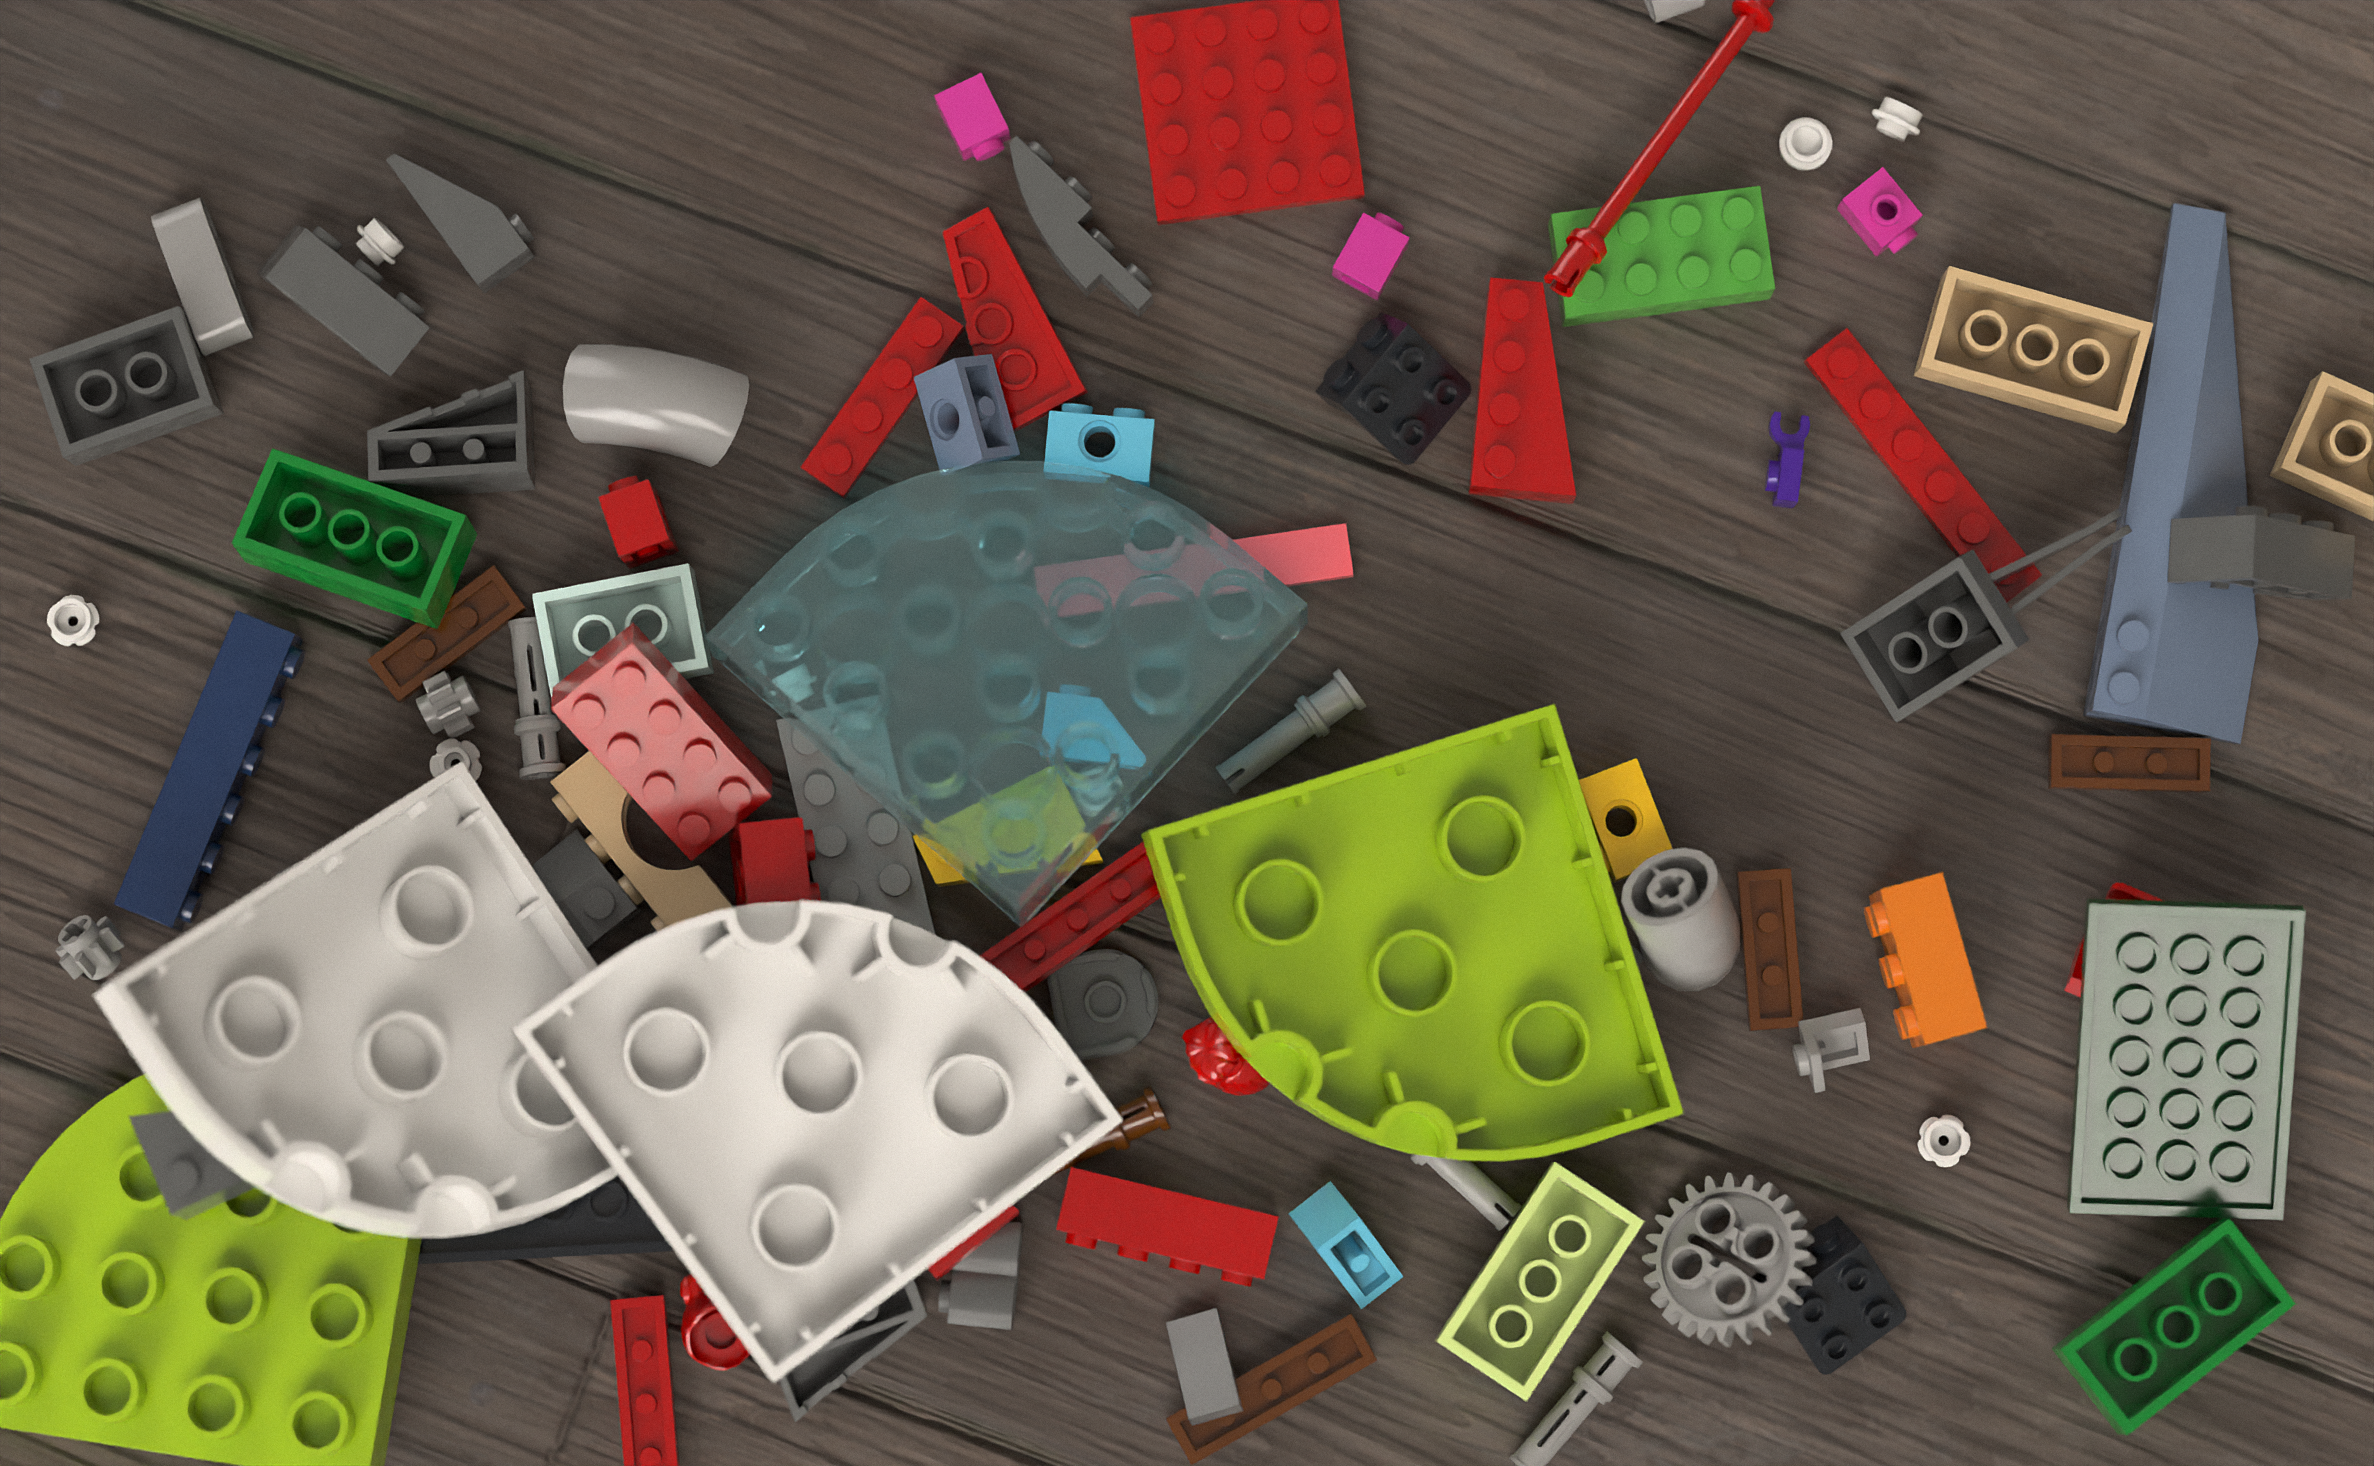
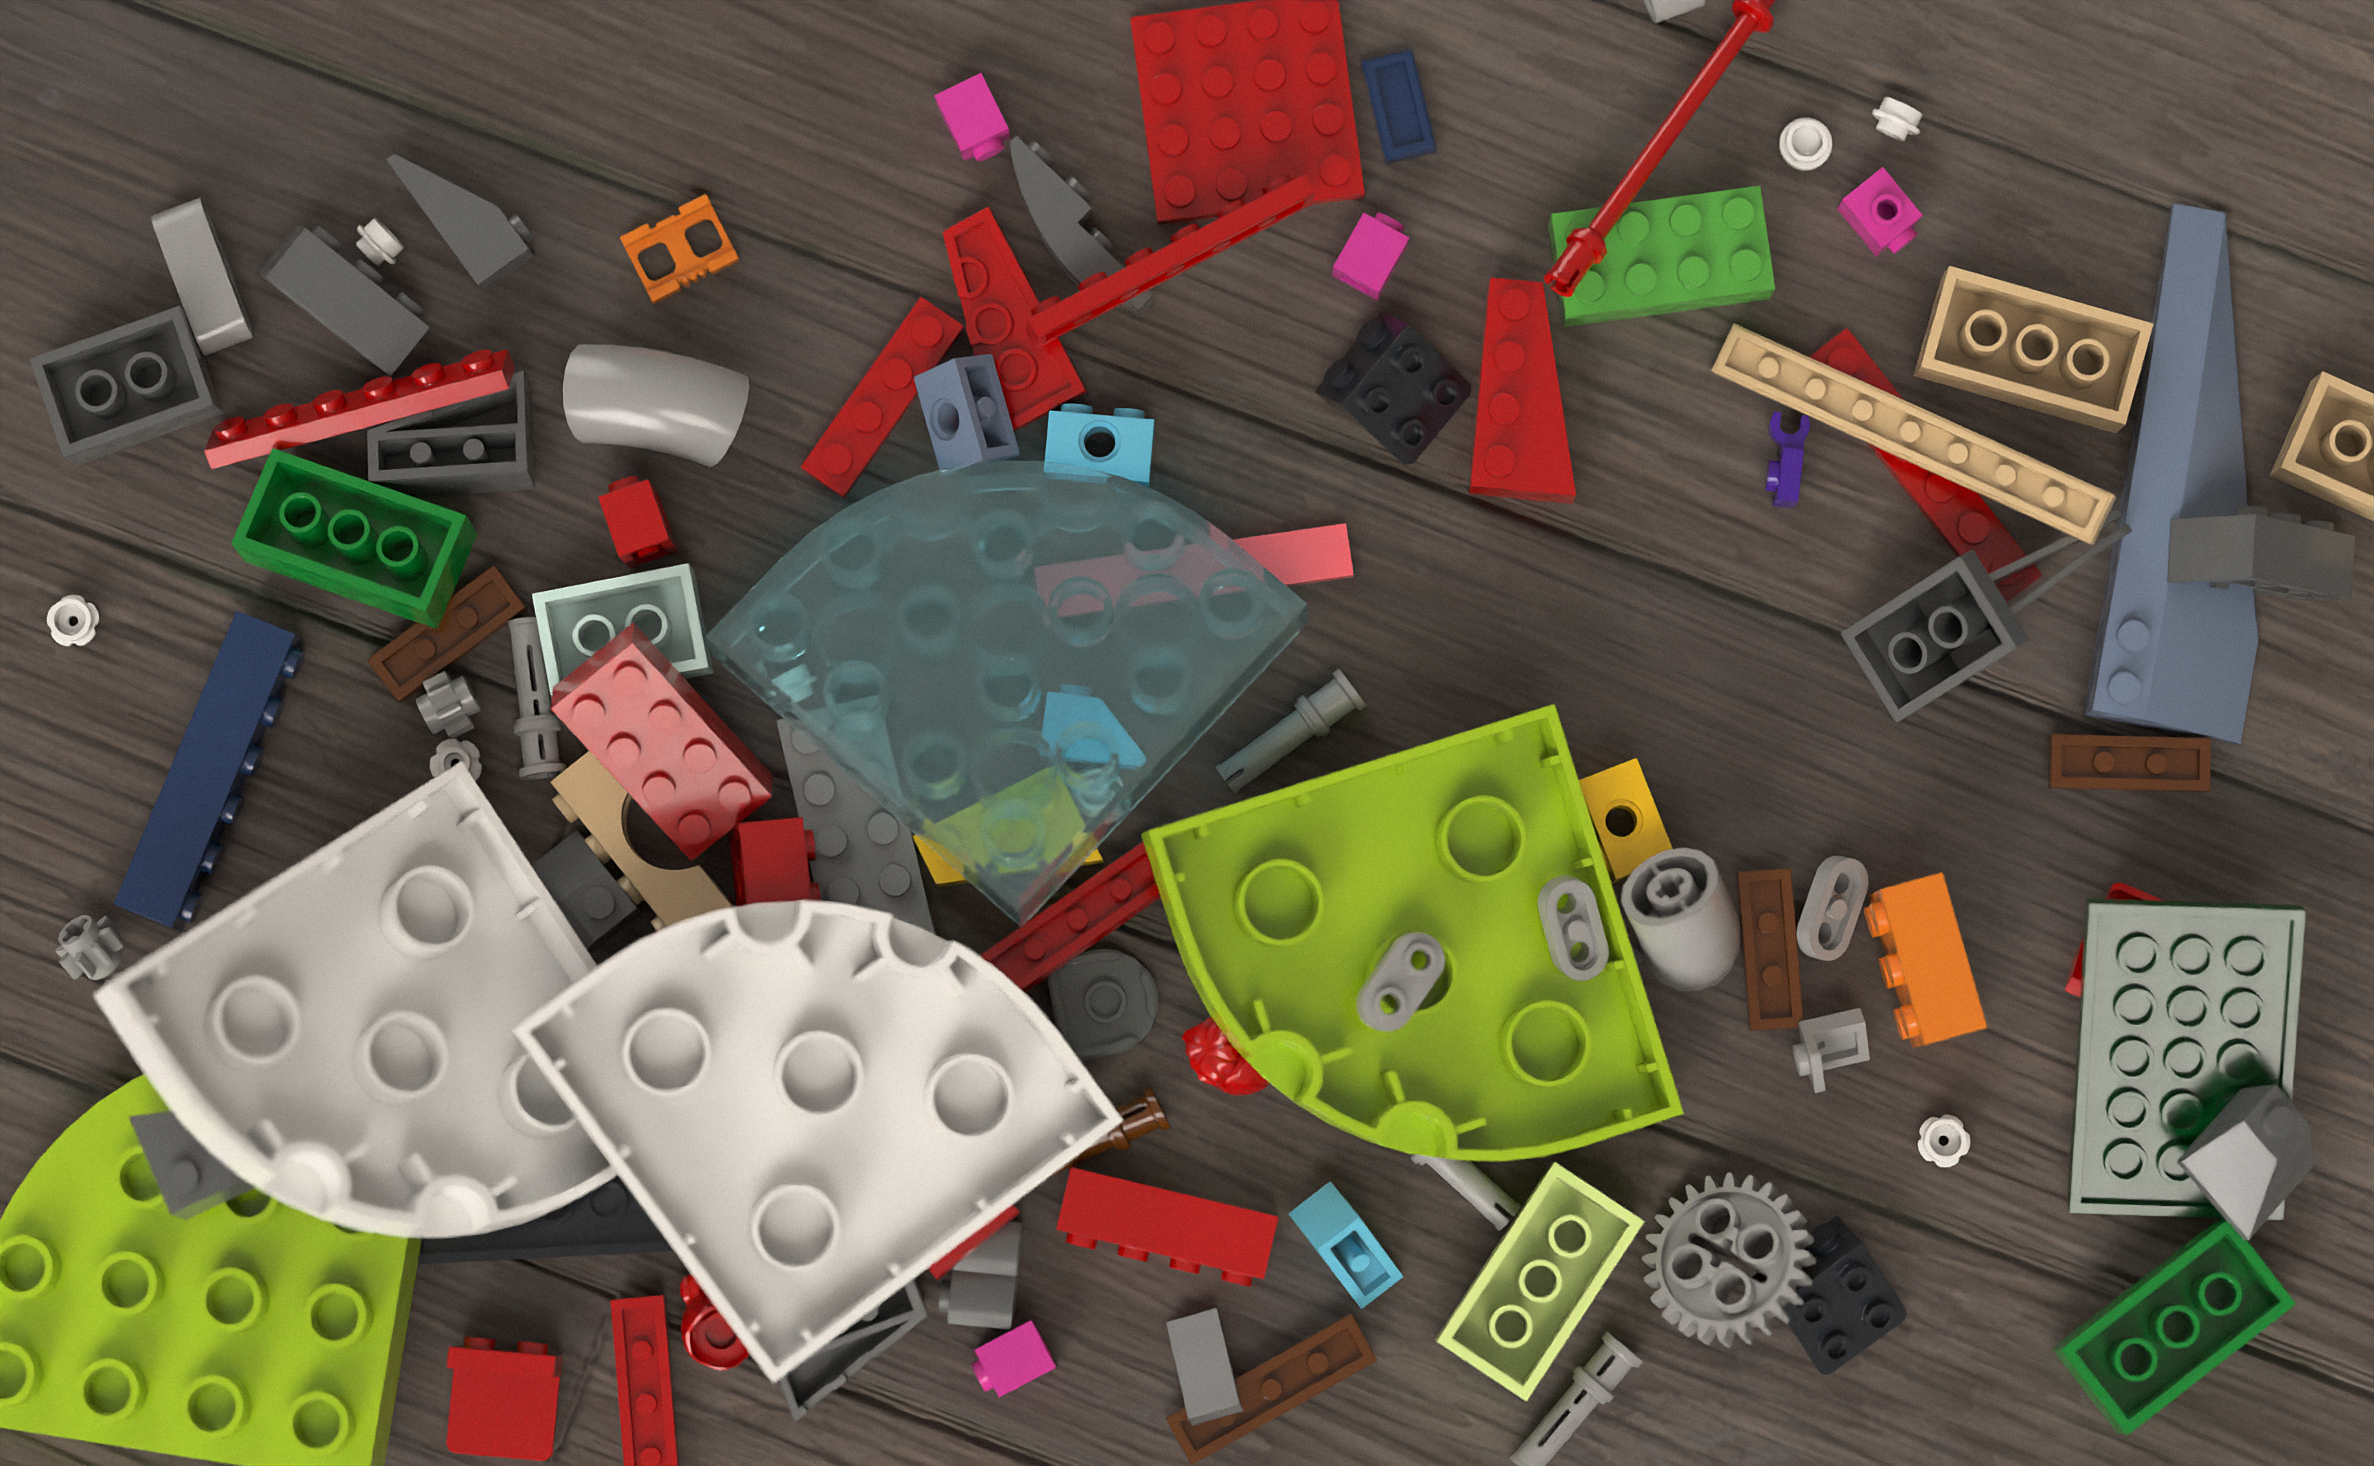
(374, 404): none -> red plate
(503, 1399): none -> red bracket
(672, 234): none -> orange piece
(1013, 1359): none -> dark pink brick
(1187, 249): none -> red plate
(1398, 106): none -> dark blue tile
(1398, 978): none -> light grey plate
(1573, 924): none -> light grey plate
(1832, 908): none -> light grey plate
(1914, 434): none -> tan tile
(2251, 1157): none -> dark grey slope

